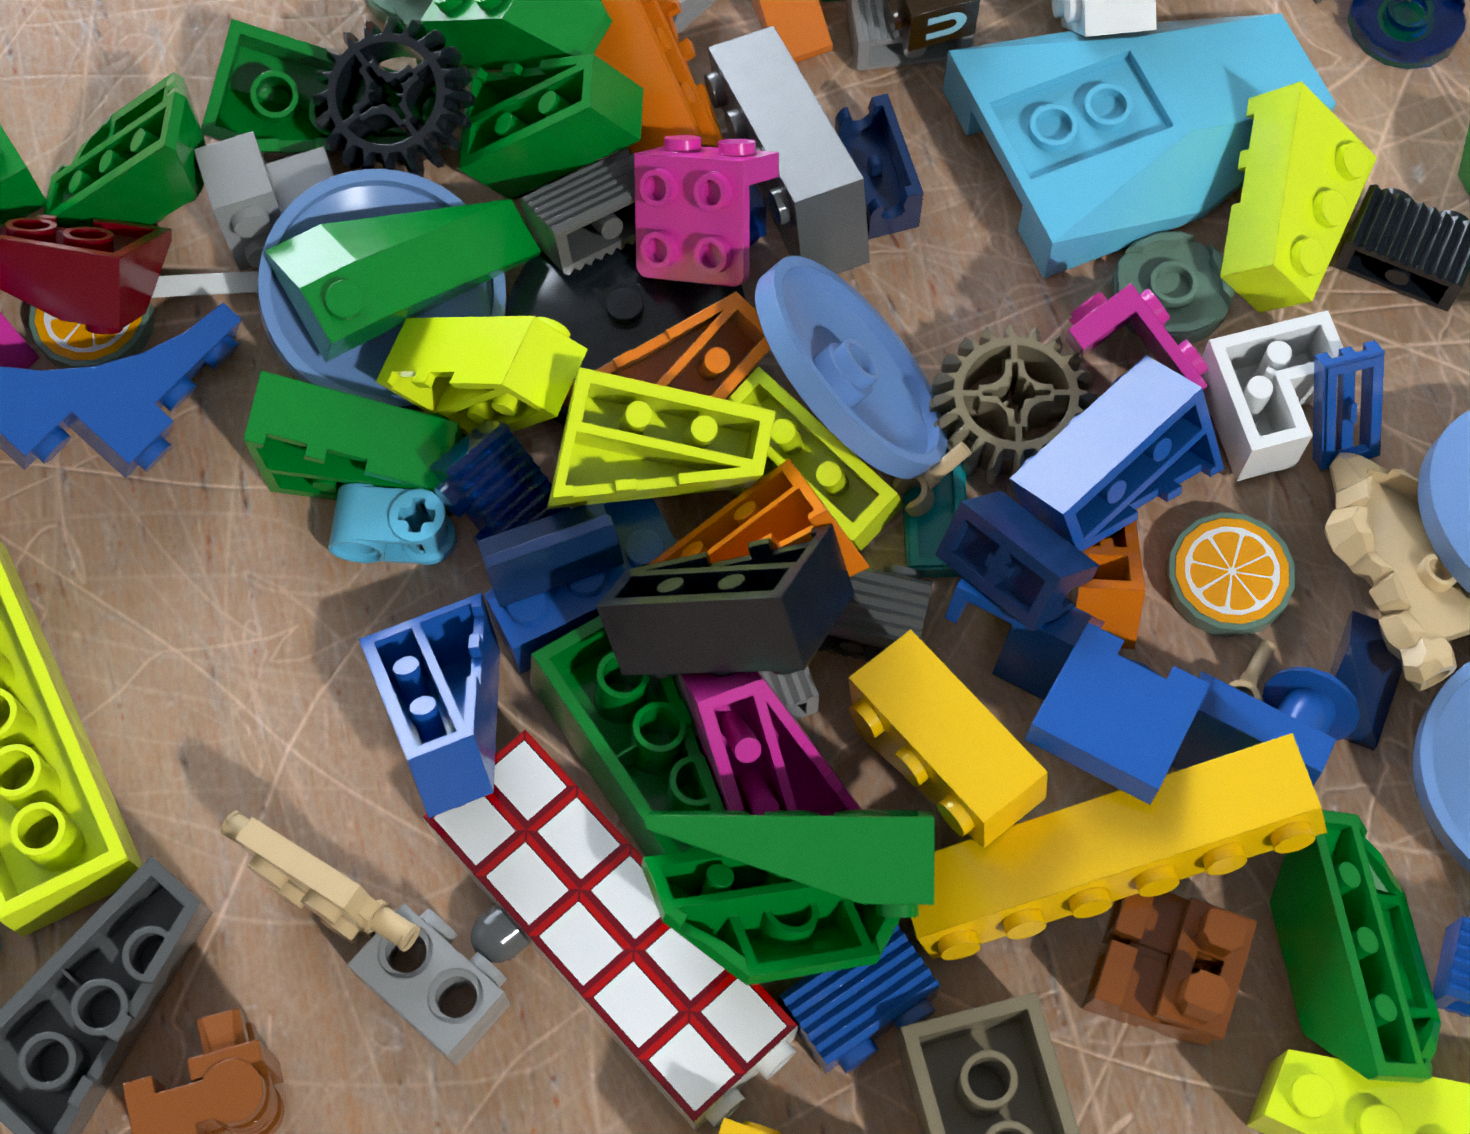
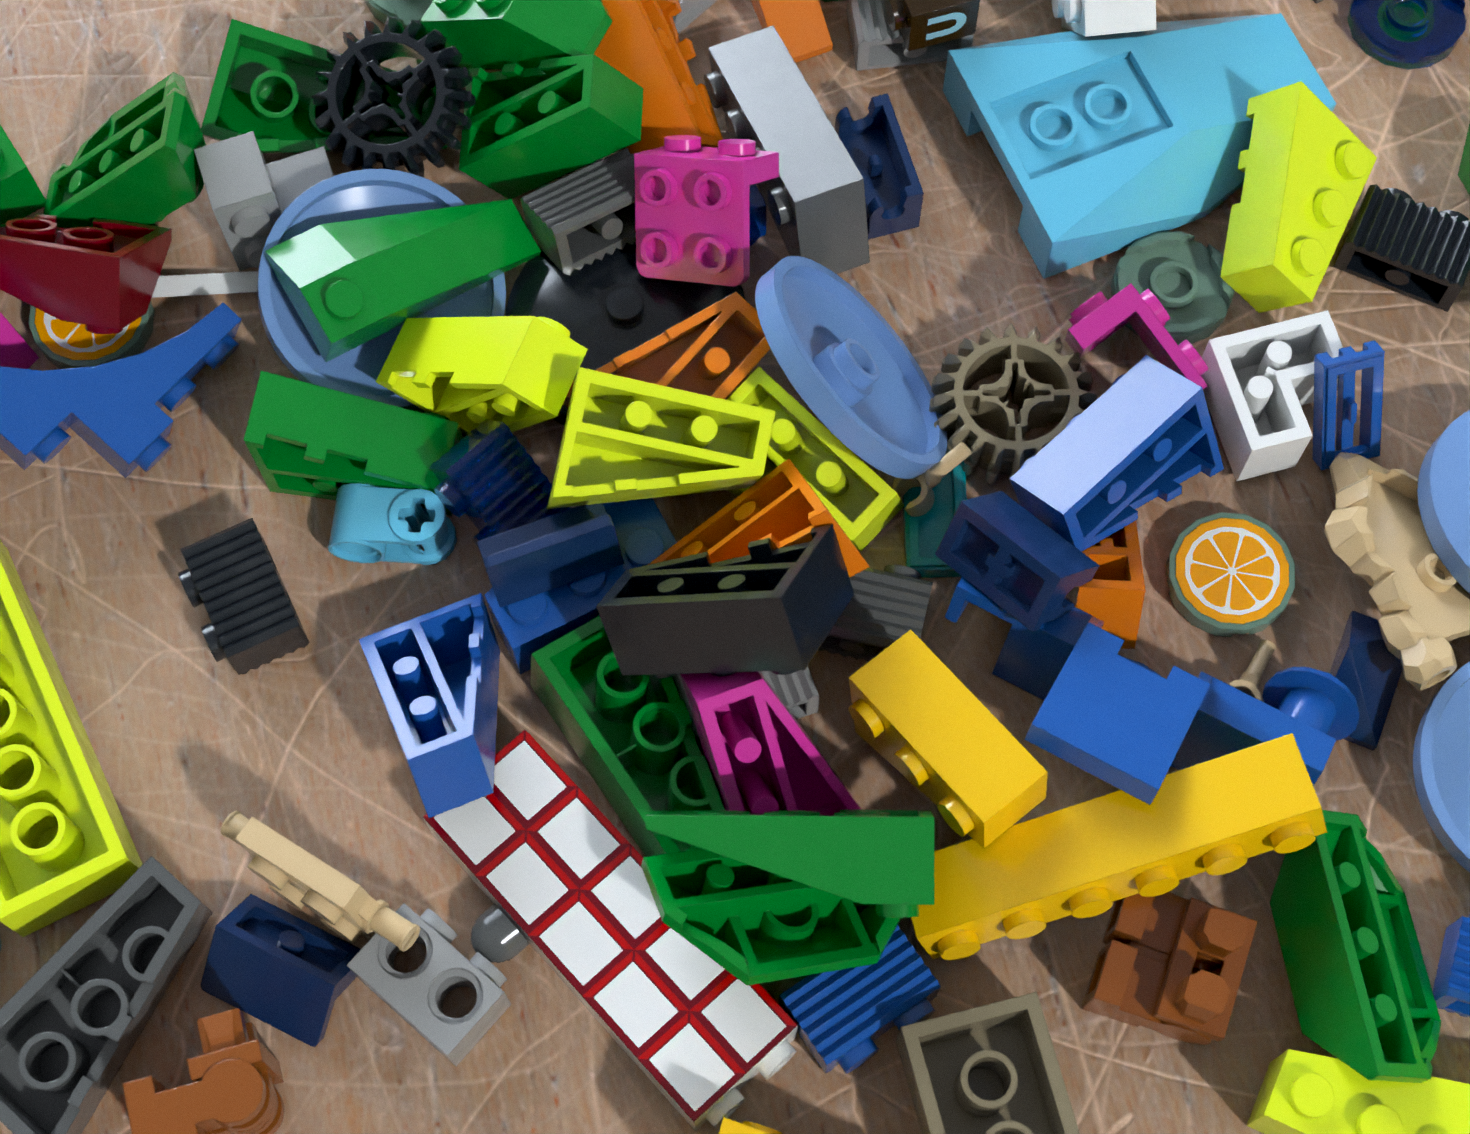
(243, 598): none -> black brick
(278, 968): none -> dark blue panel

